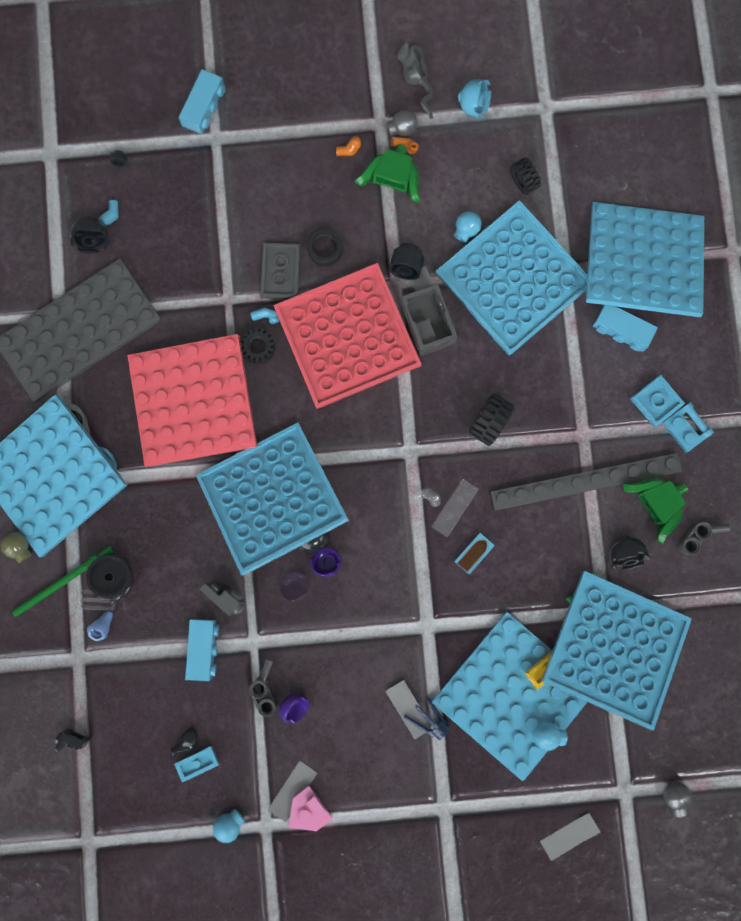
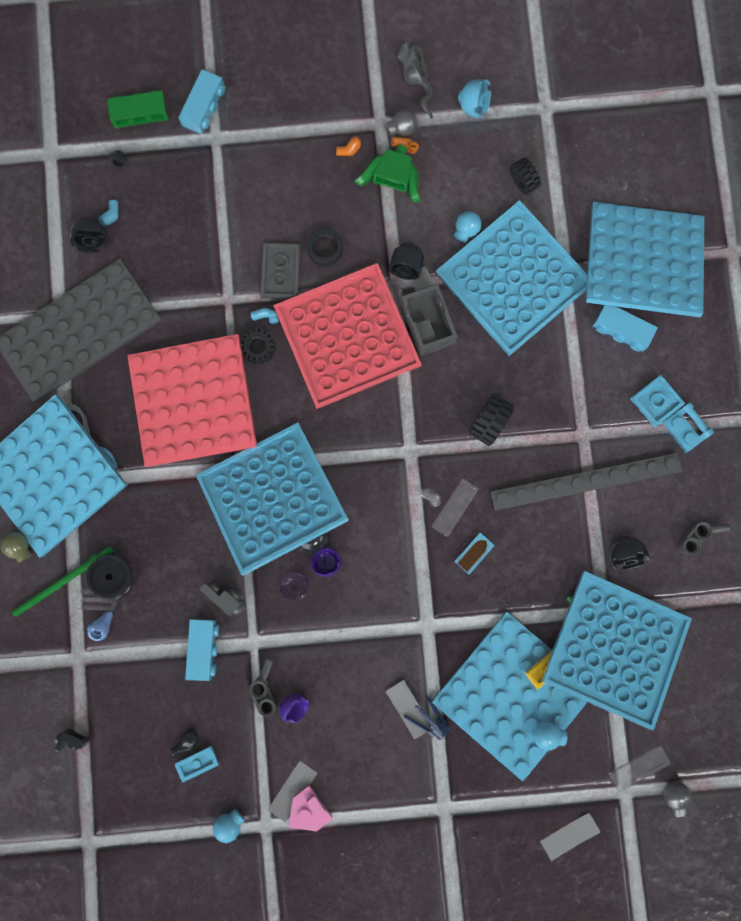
(138, 109): none -> green brick
(639, 768): none -> clear tile
(661, 501): green torso -> none

